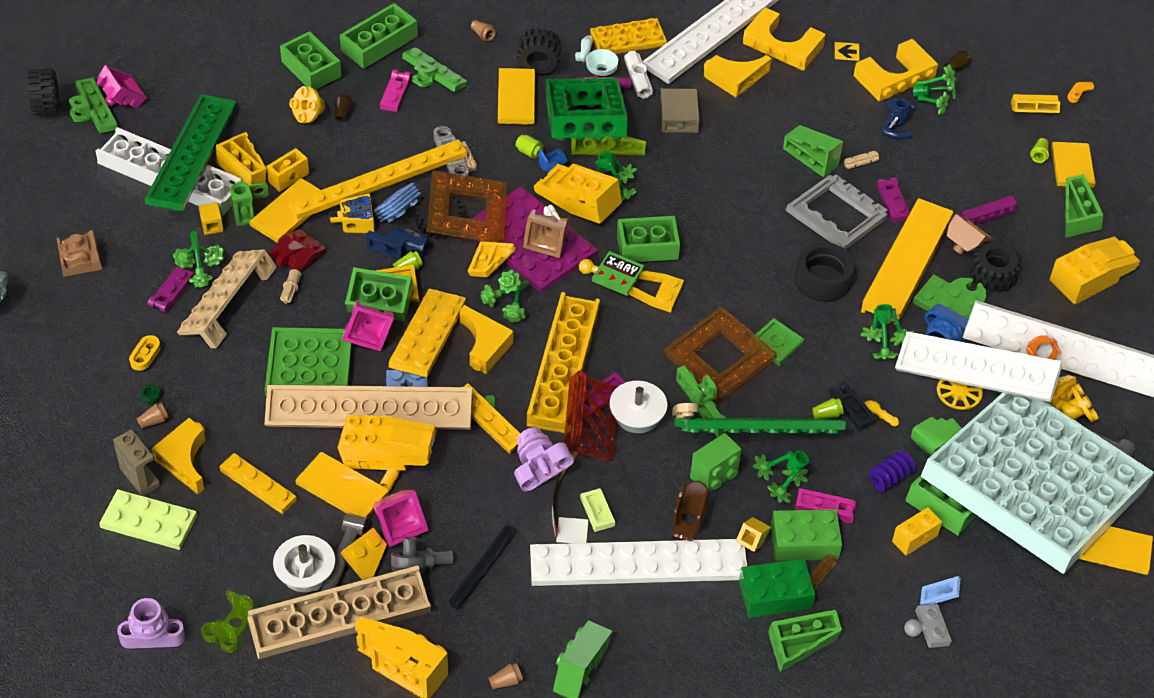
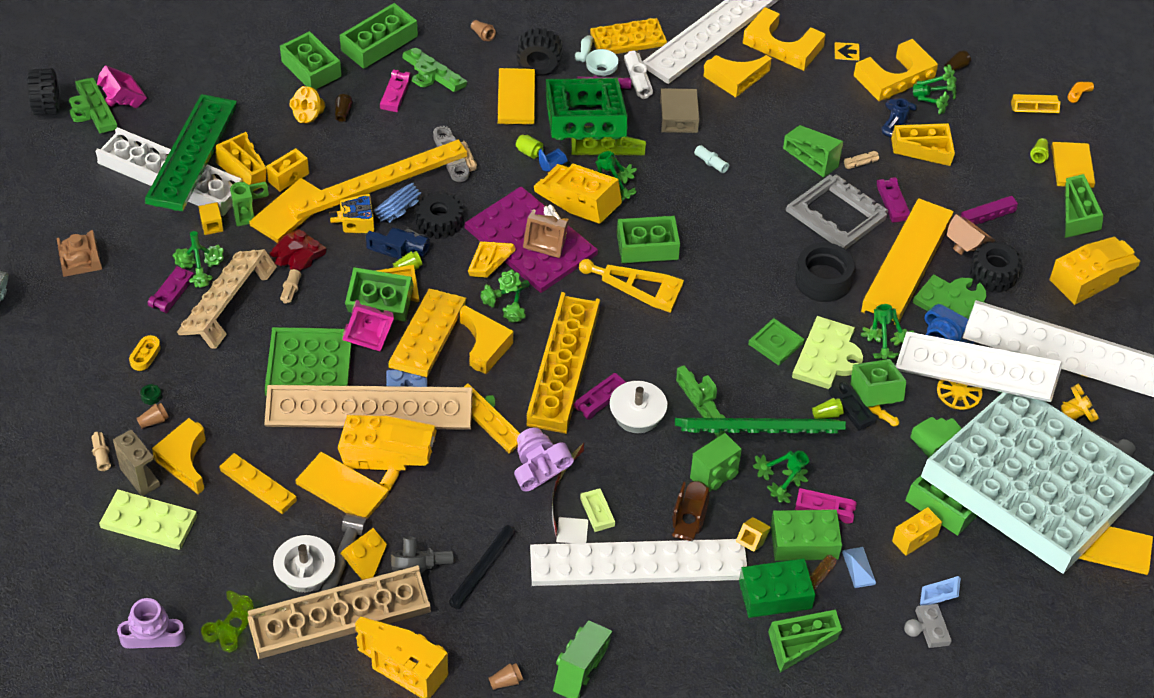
(100, 451): none -> tan axle
(400, 516): dark pink brick -> none
(438, 220): clear orange plate -> none
(574, 417): clear red fence -> none
(618, 273): bright green tile -> none
(685, 410): tan plate -> none
(711, 159): none -> light aqua pin
(720, 321): clear orange plate -> none
(827, 353): none -> yellowish green plate
(858, 567): none -> light blue slope
(878, 382): none -> bright green brick
(891, 470): dark purple piece -> none
(924, 142): none -> yellow wedge
(1034, 343): orange piece -> none
(1063, 391): yellow wing -> none

